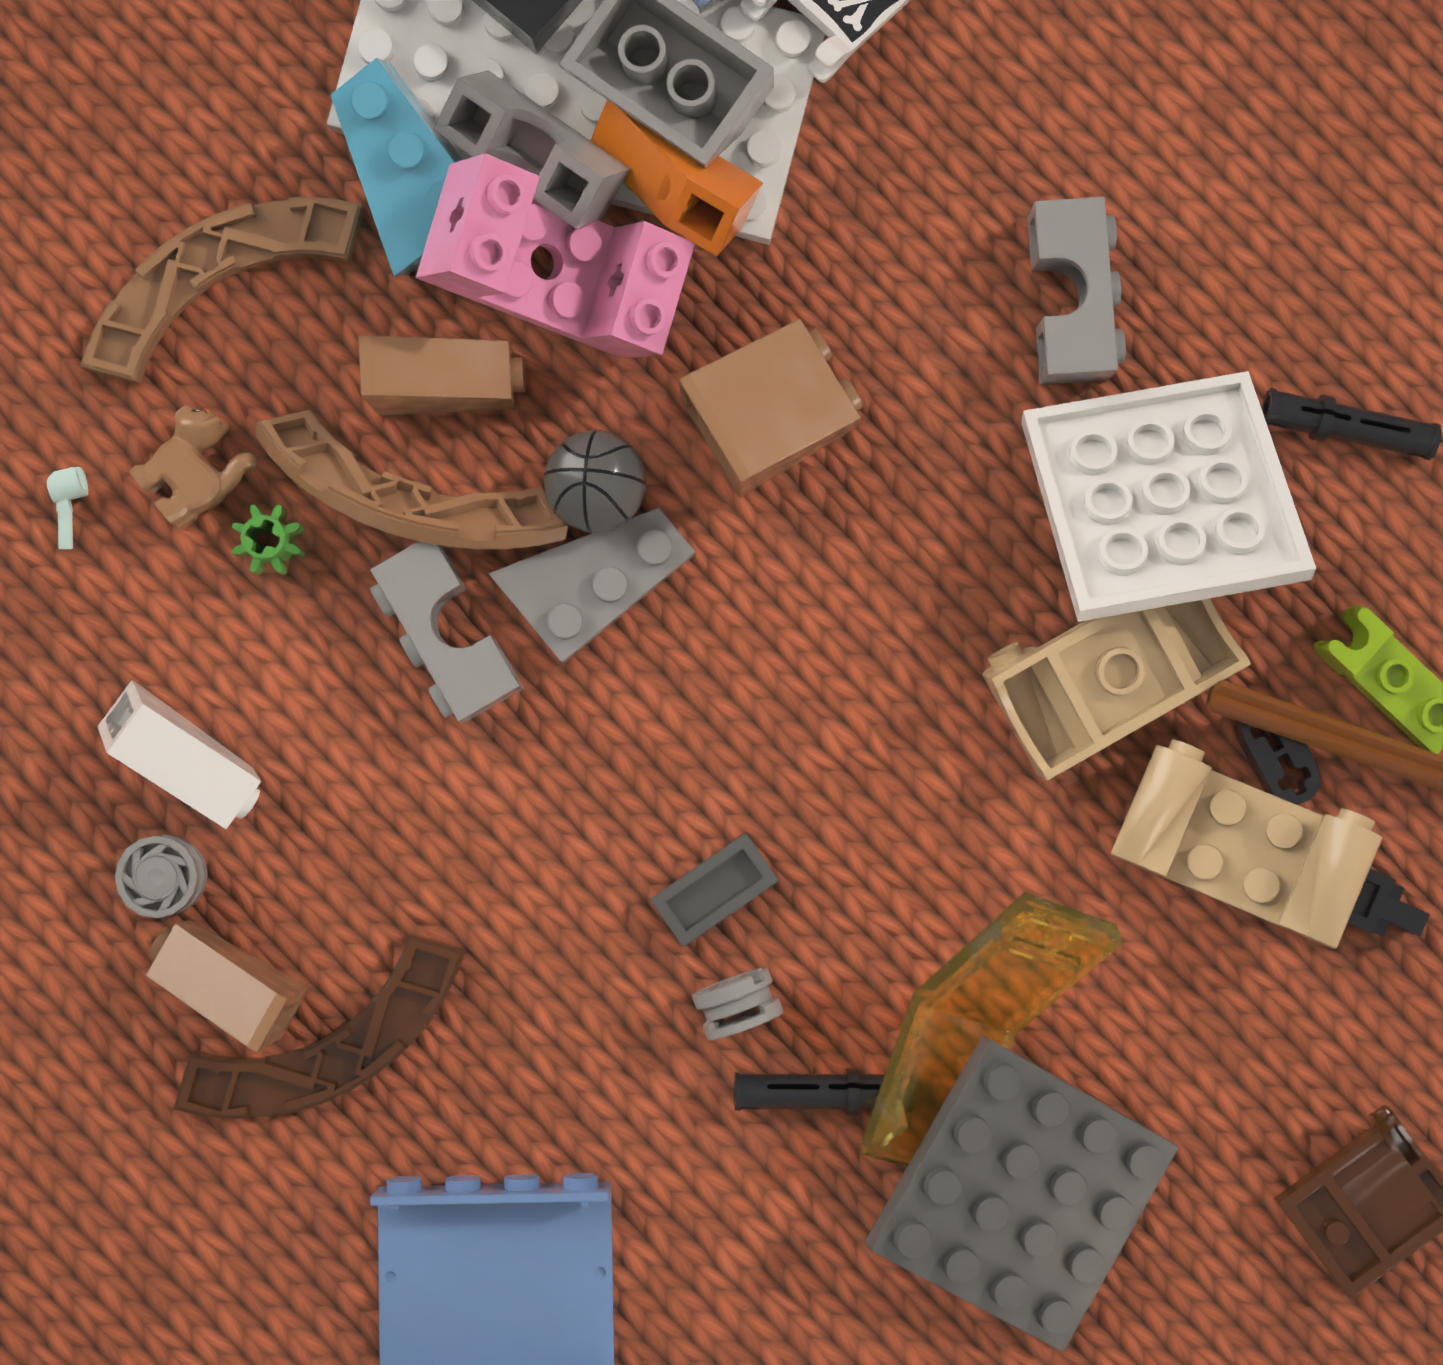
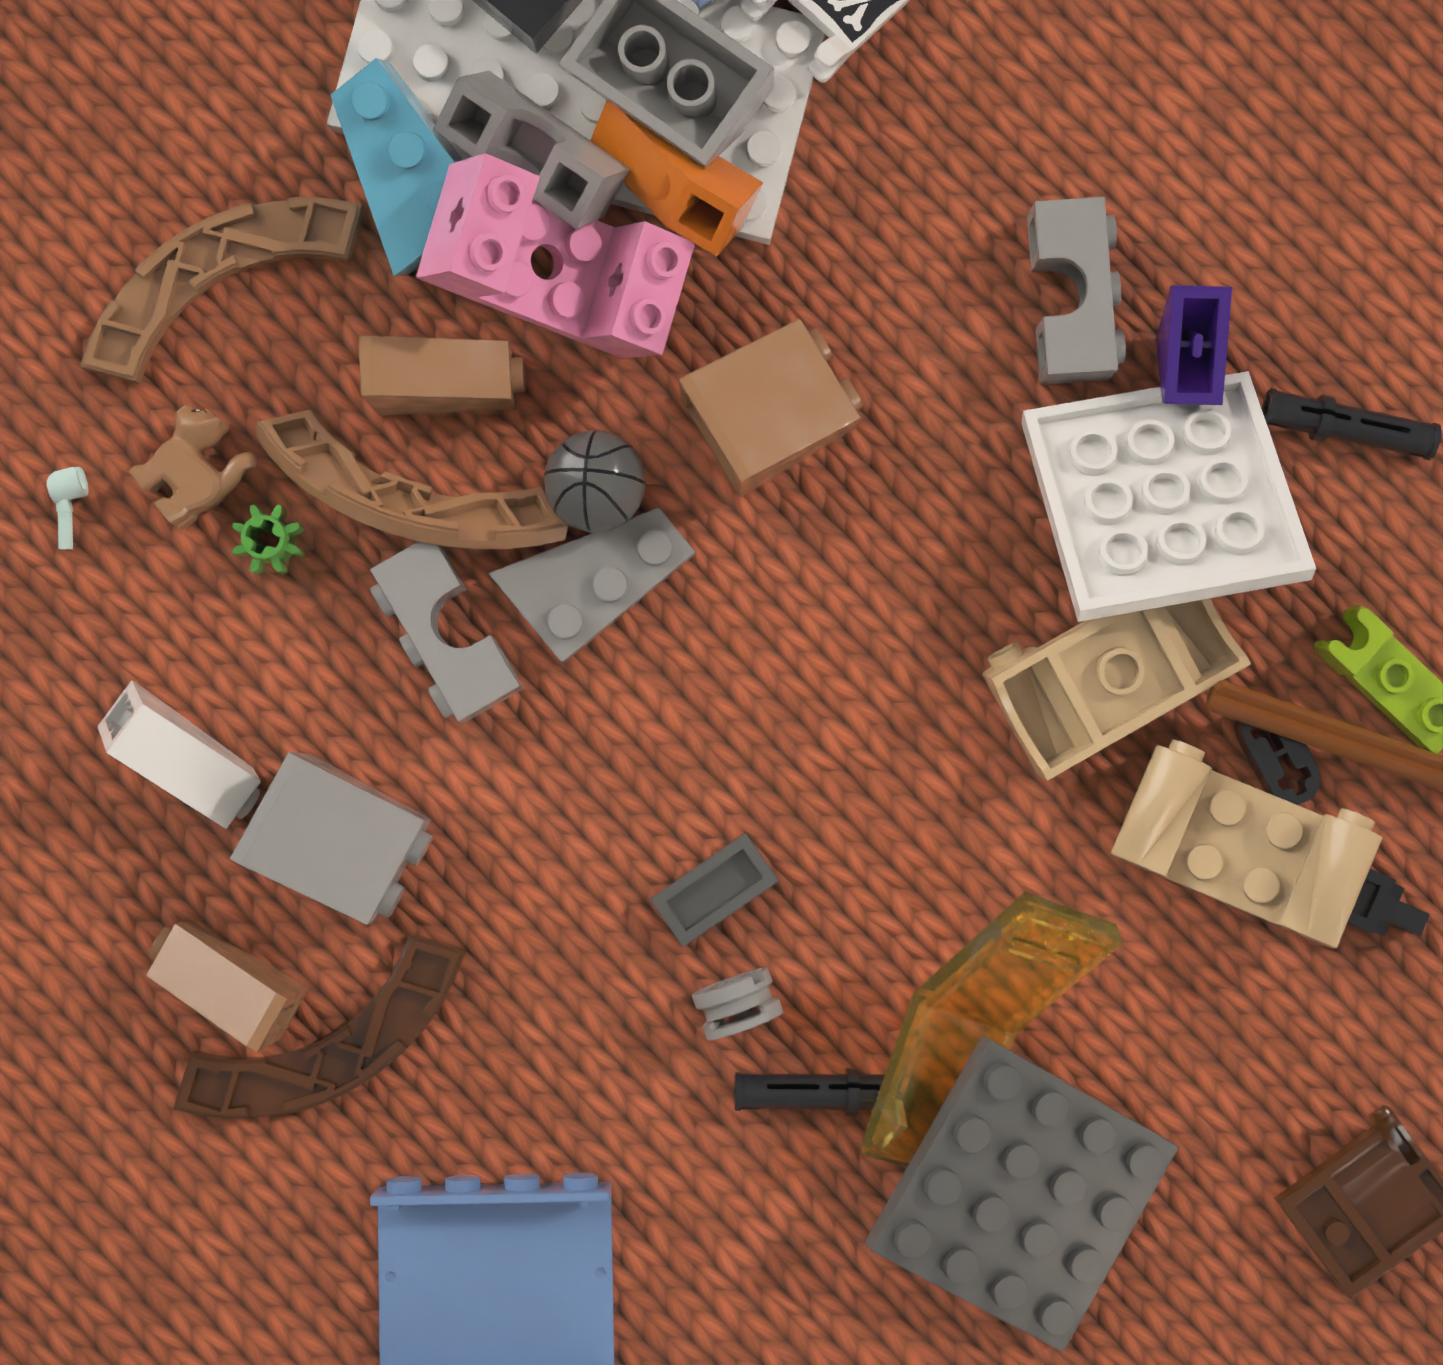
(161, 876): light grey wheel -> none
(333, 838): none -> light grey slope
(1194, 344): none -> dark purple slope

